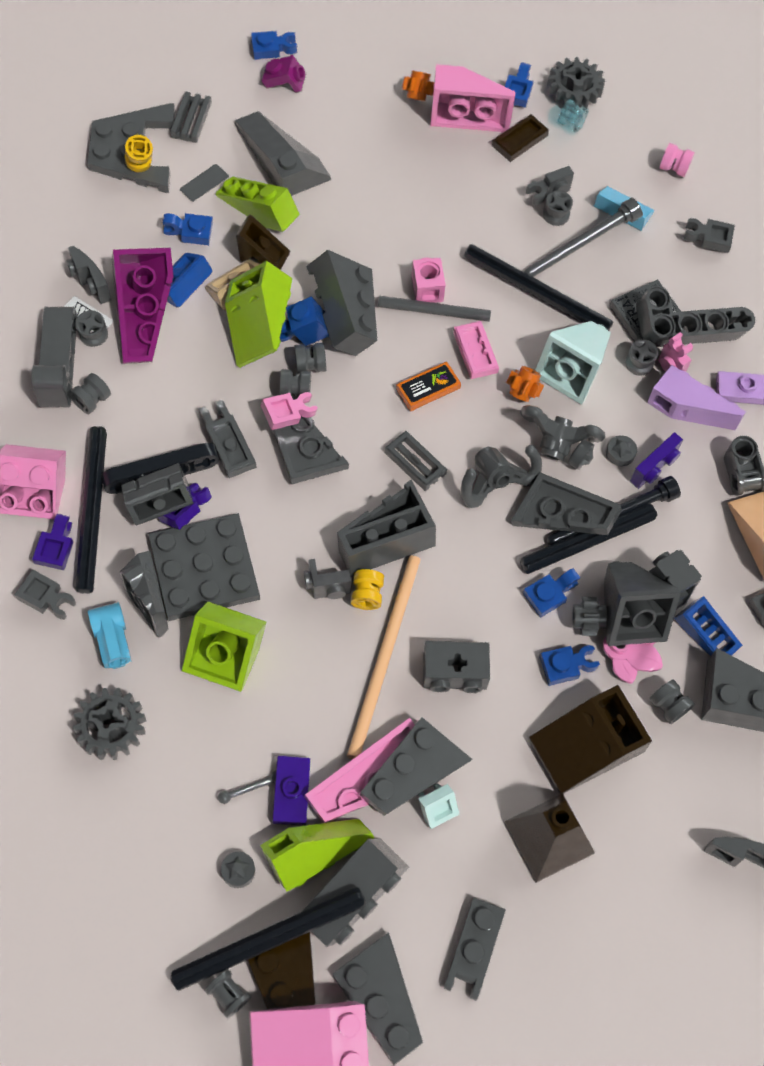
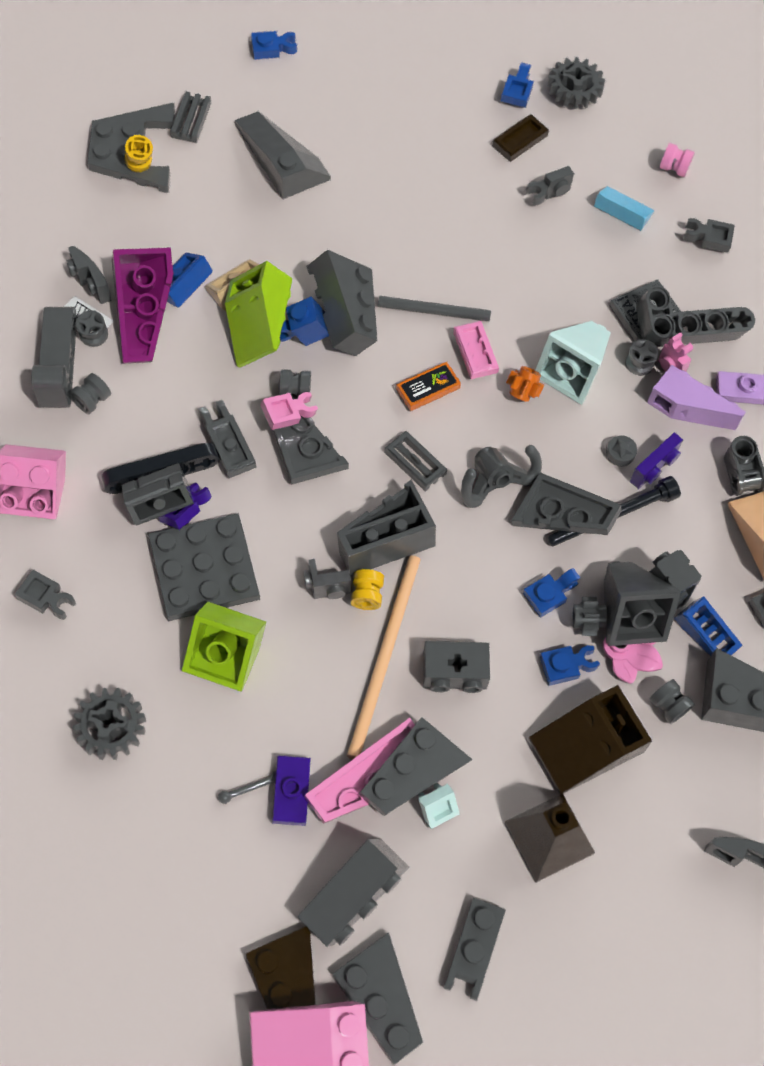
(55, 547): dark purple plate -> none
(91, 510): black axle -> none
(109, 628): medium azure piece -> none
(143, 588): dark grey slope -> none
(193, 229): blue plate -> none
(204, 182): dark grey sticker -> none
(228, 993): dark grey bush -> none
(238, 869): dark grey tile -> none
(257, 241): dark brown slope -> none
(265, 202): lime slope -> none
(267, 939): black axle -> none
(284, 71): magenta bracket -> none
(309, 849): lime slope -> none
(310, 357): dark grey wheel -> none
(418, 85): orange gear -> none
(428, 289): bright pink brick -> none
(470, 101): bright pink slope -> none
(535, 287): black axle -> none
(557, 208): dark grey wheel -> none
(559, 434): dark grey piece -> none
(573, 116): clear light blue wheel -> none
(582, 454): dark grey tile -> none
(583, 541): black axle -> none
(629, 211): dark grey piece -> none

